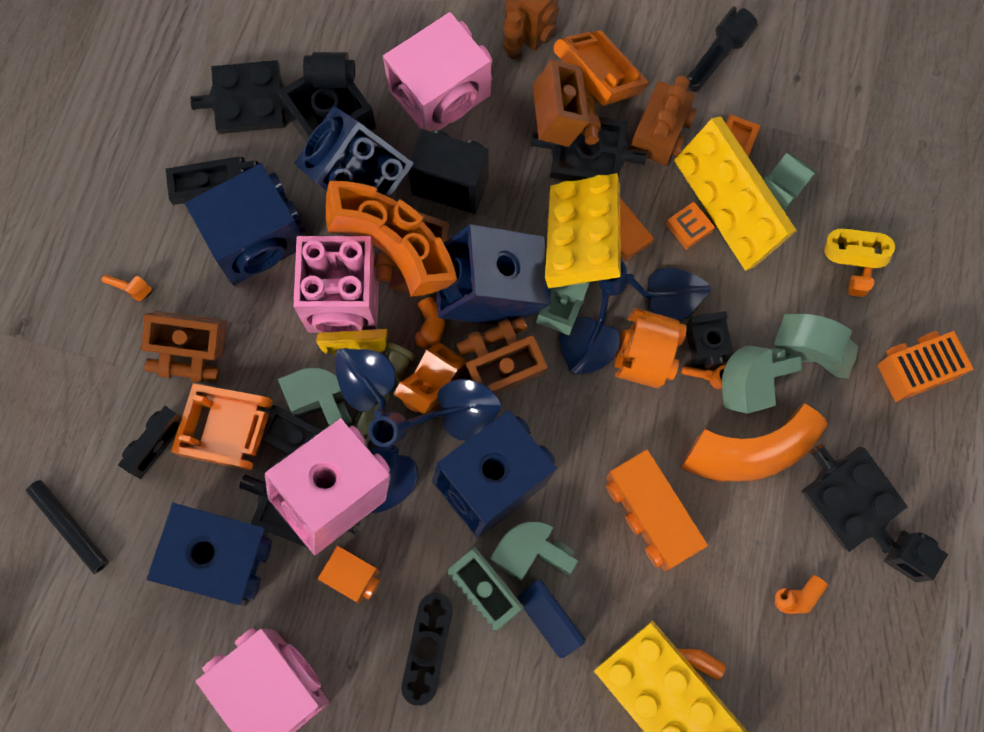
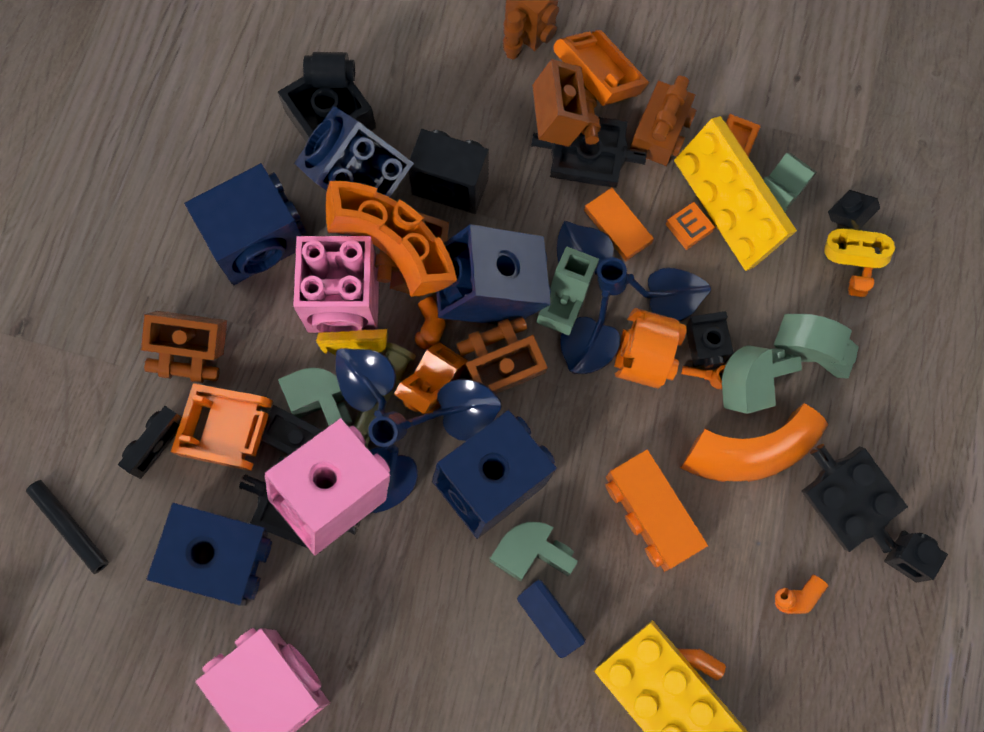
(136, 288): orange hand -> none
(194, 179): black hinge -> none
(244, 97): black plate -> none
(350, 575): orange brick -> none
(412, 675): black beam -> none
(439, 73): bright pink brick -> none
(485, 589): sand green brick -> none
(583, 231): yellow plate -> none
(731, 34): black piece -> none
(854, 209): none -> black plate
(925, 365): orange brick -> none

